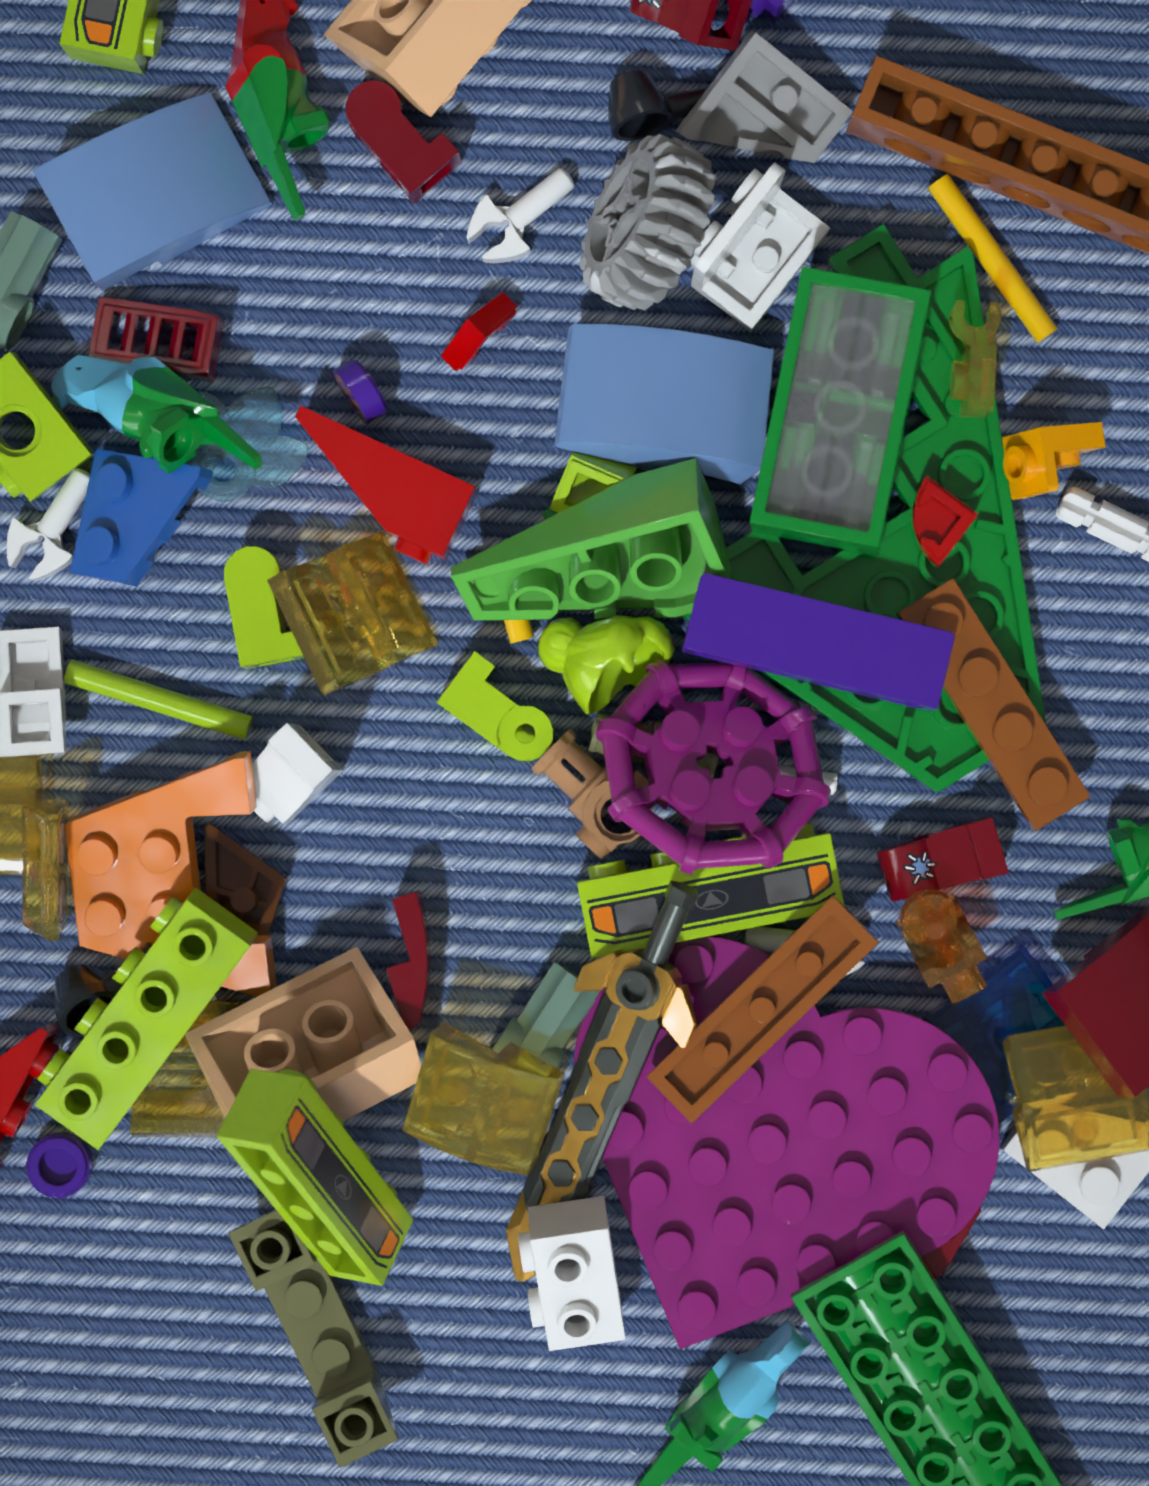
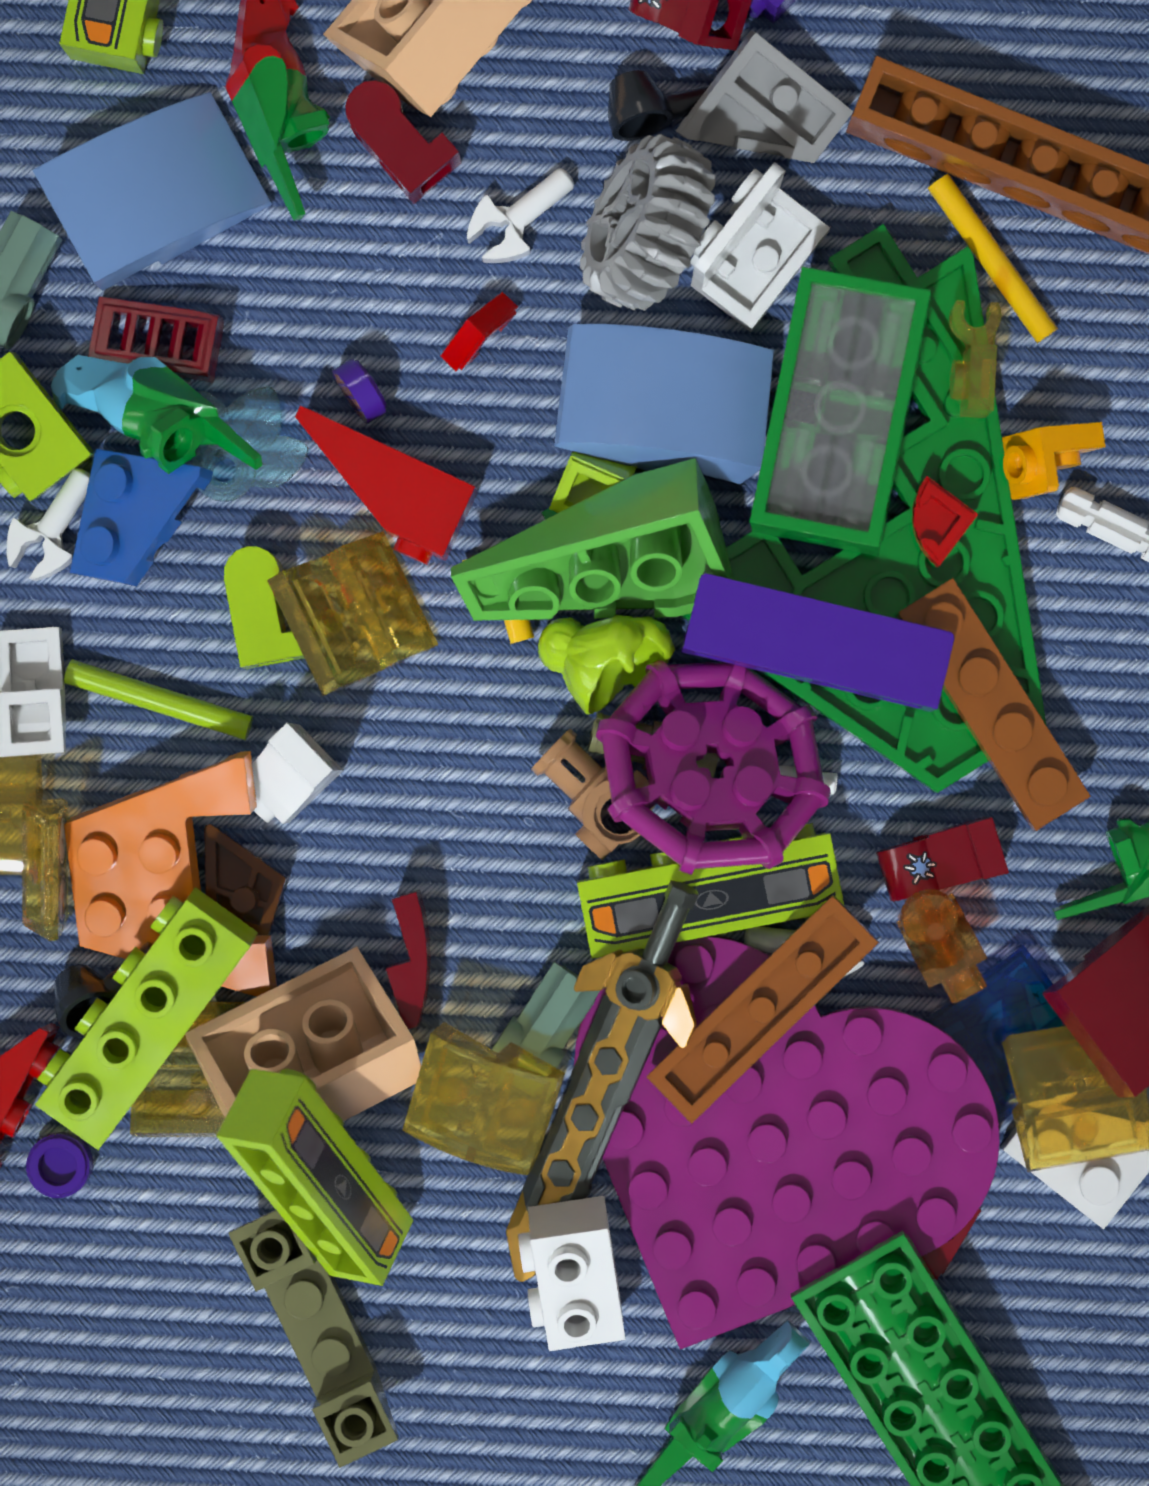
(514, 729): lime leg -> none

